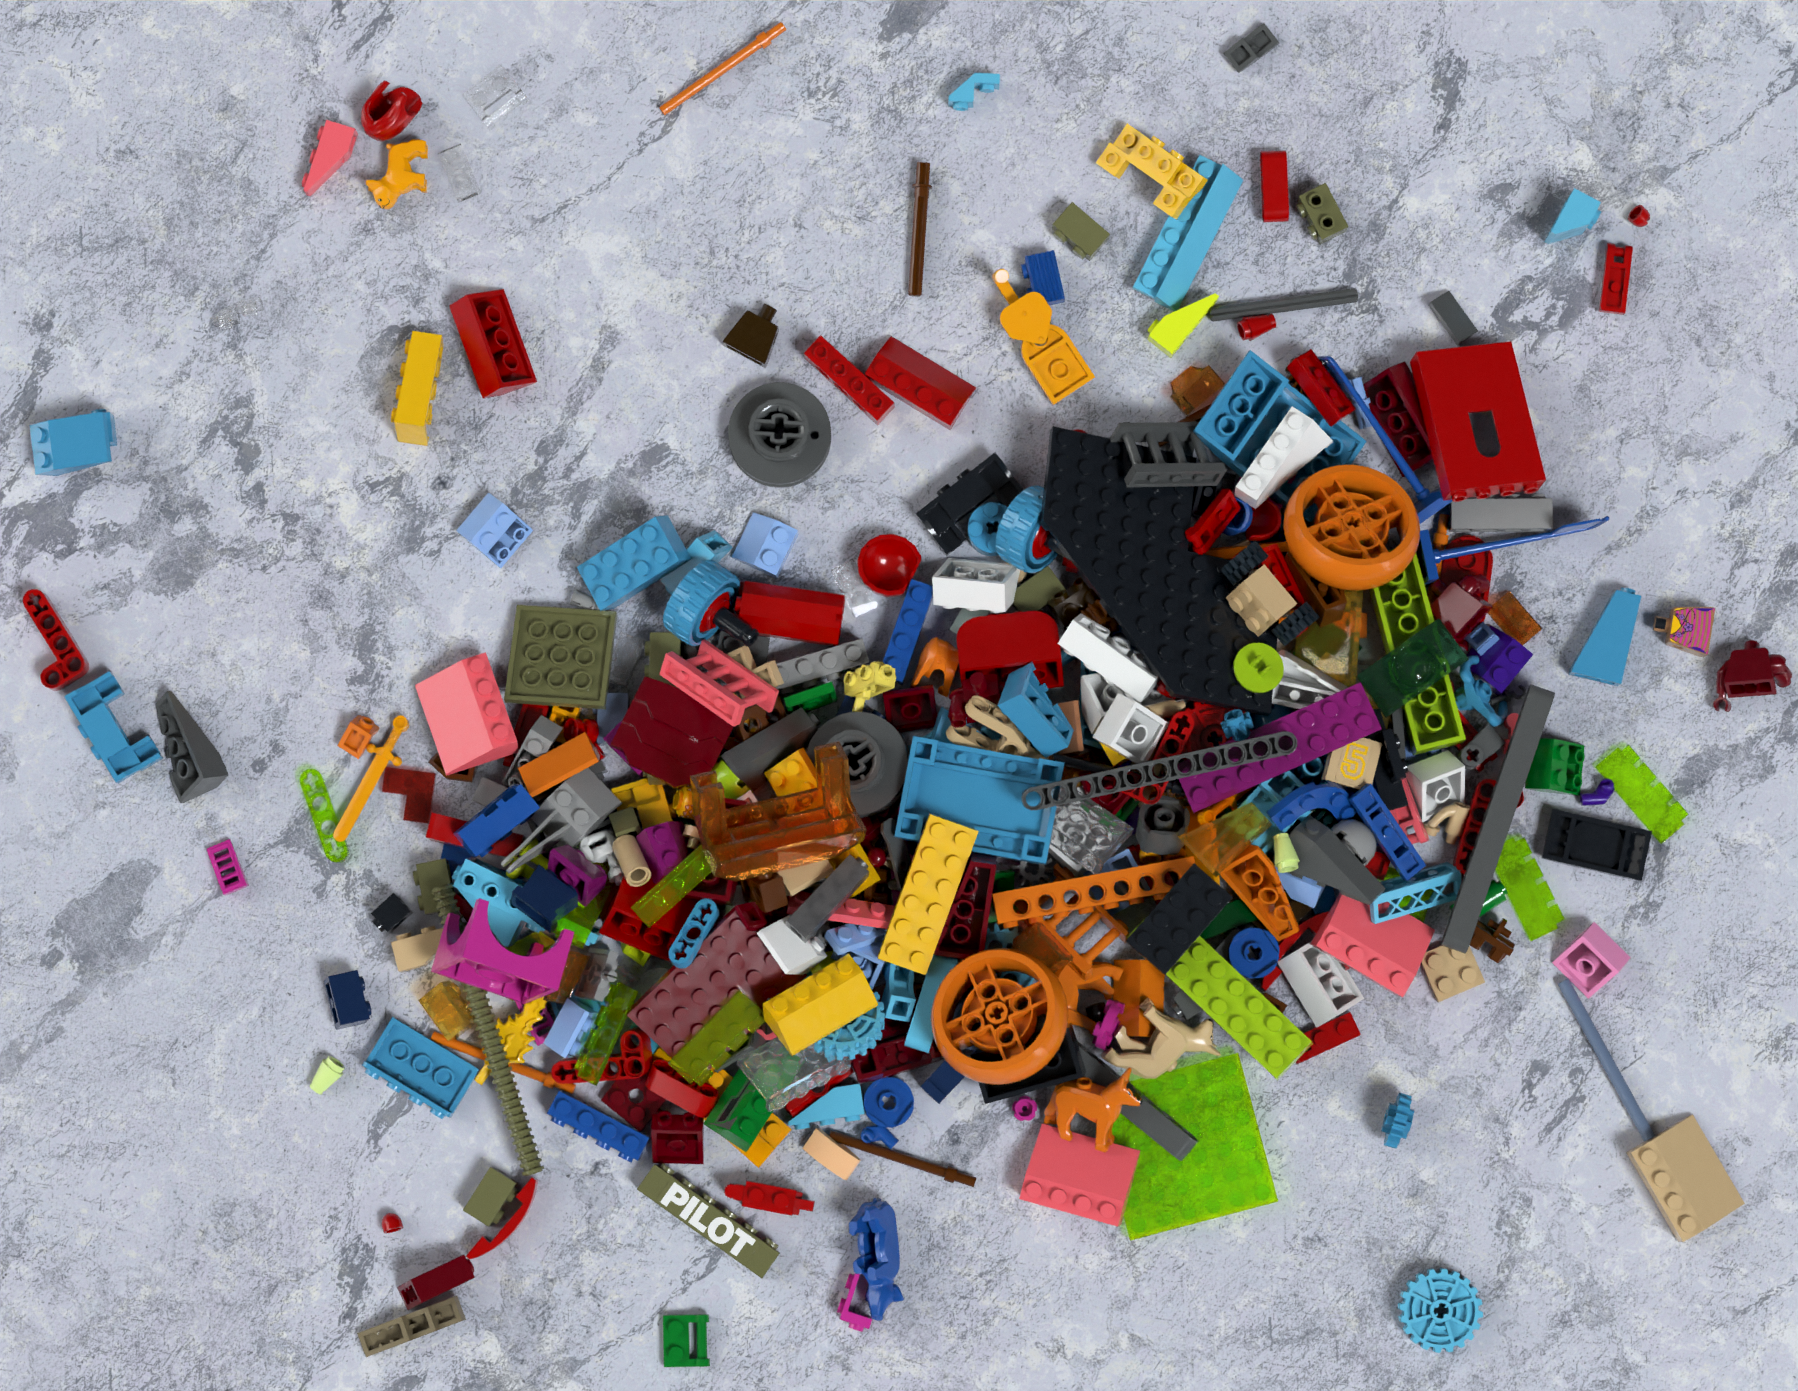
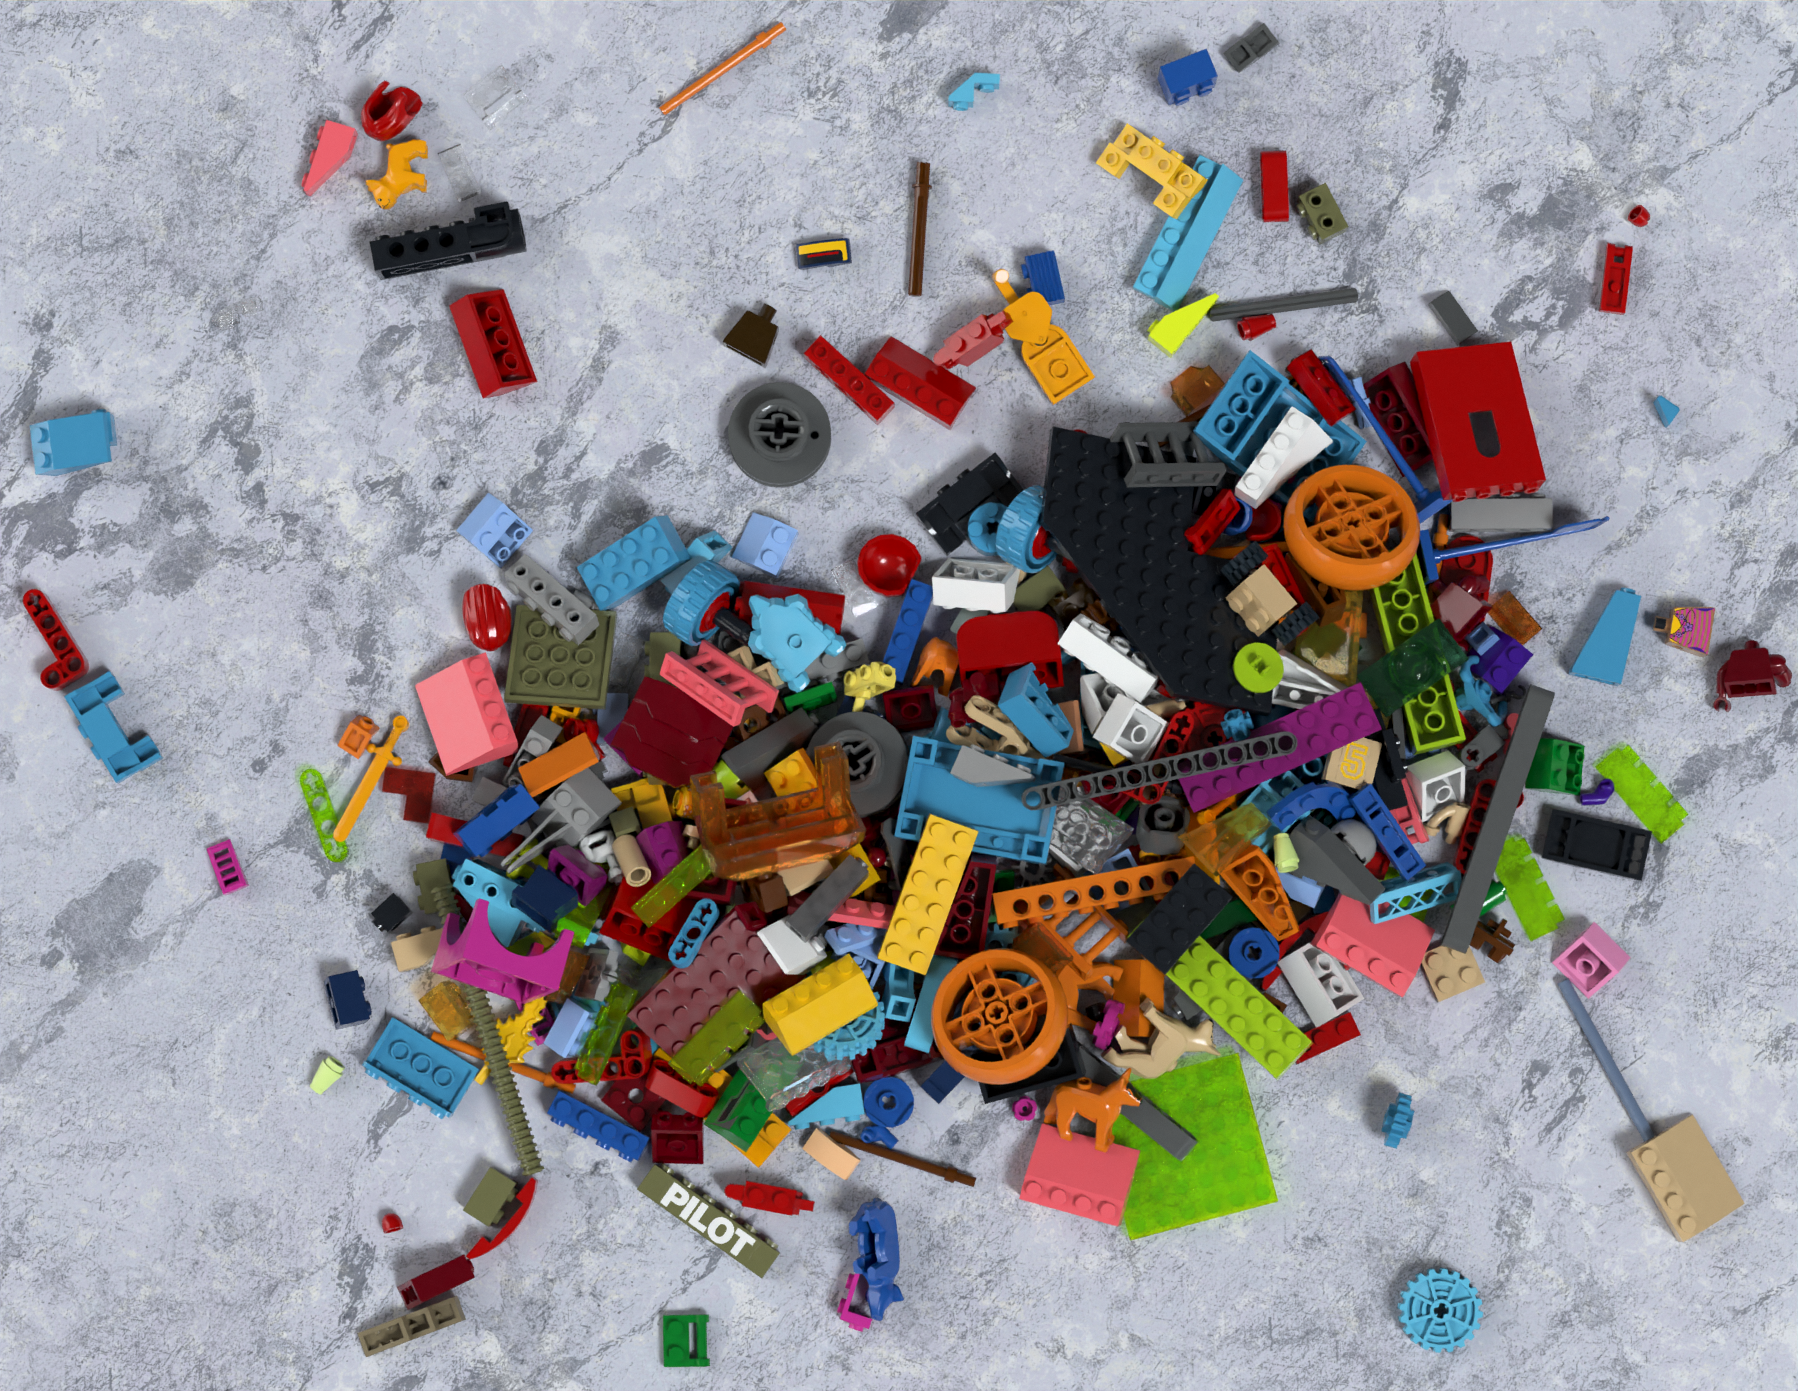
(193, 757): dark grey wedge -> none
(417, 387): yellow wedge -> none
(471, 243): none -> black brick
(486, 617): none -> red hair
(551, 599): none -> light grey brick
(790, 637): none -> medium azure shield
(824, 253): none -> slope
(973, 340): none -> hinge
(982, 770): none -> light grey slope
(1080, 232): olive brick -> none
(1187, 77): none -> blue brick
(1575, 216): medium azure slope -> none
(1666, 410): none -> dark azure slope

